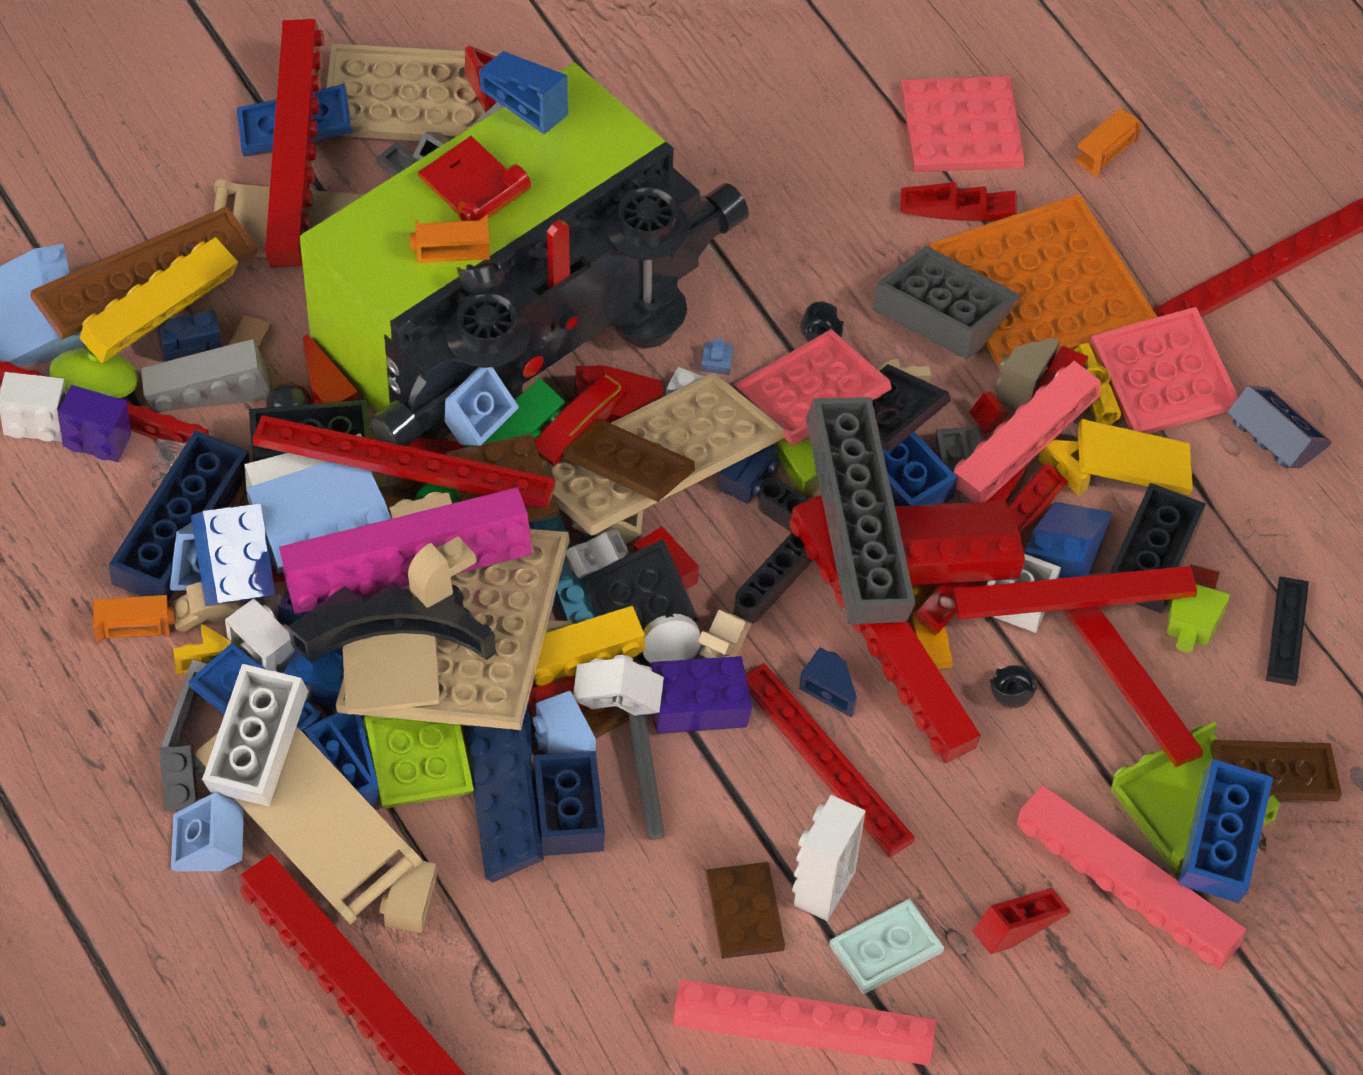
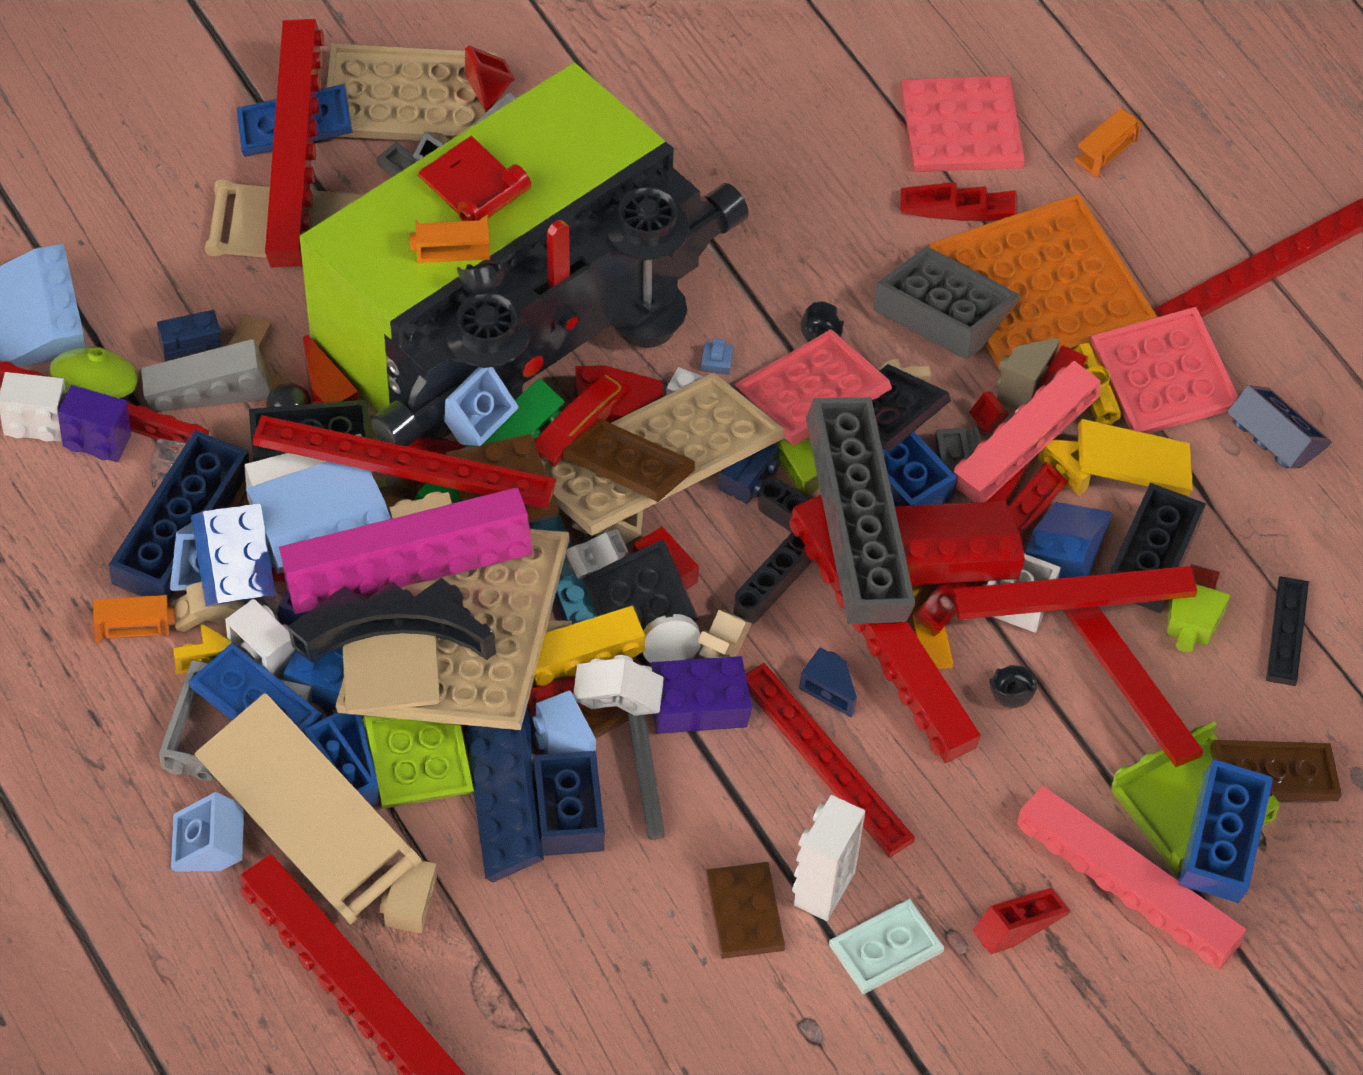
(89, 290): dark orange plate -> none
(158, 299): yellow brick -> none
(178, 776): black plate -> none
(255, 735): white brick -> none
(433, 568): tan brick -> none
(526, 89): blue wedge -> none
(804, 1022): coral brick -> none

